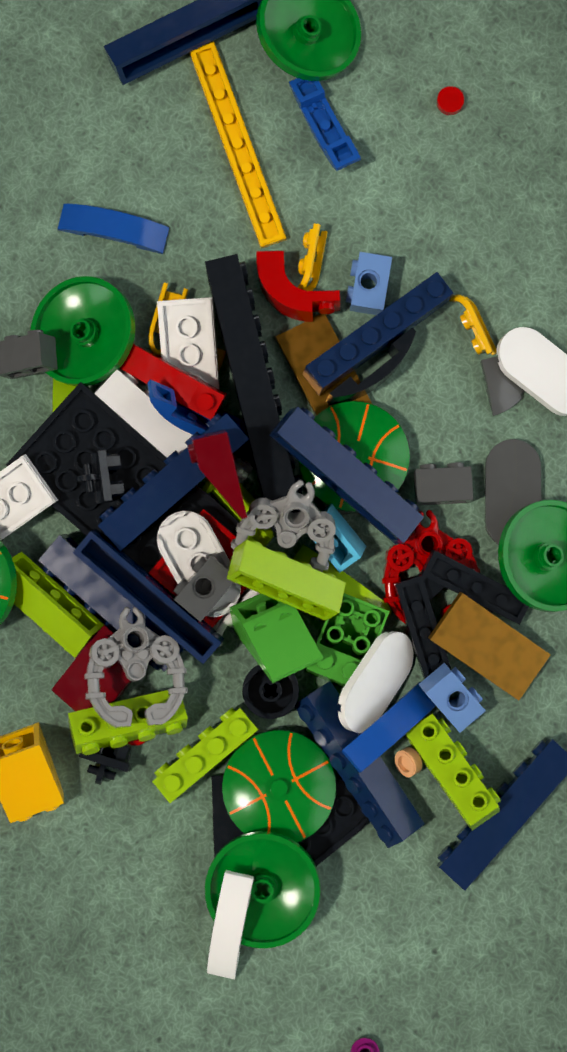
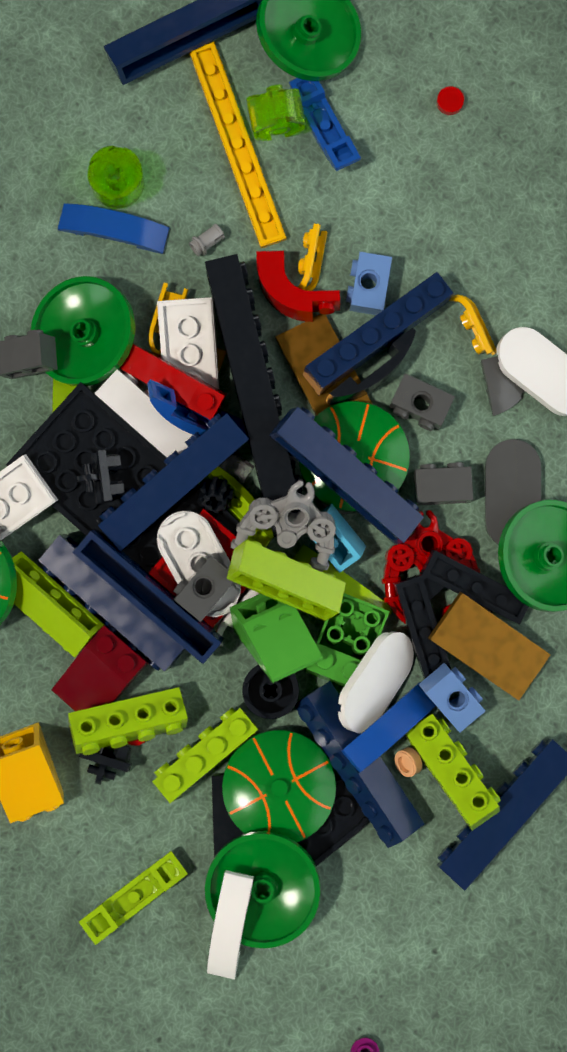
(123, 164): none -> clear neon green brick
(132, 897): none -> lime slope
(134, 661): light grey piece -> none
(206, 240): none -> light grey pin
(215, 494): none -> black gear
(216, 462): dark red slope -> none
(276, 113): none -> clear neon green brick
(412, 389): none -> dark grey brick

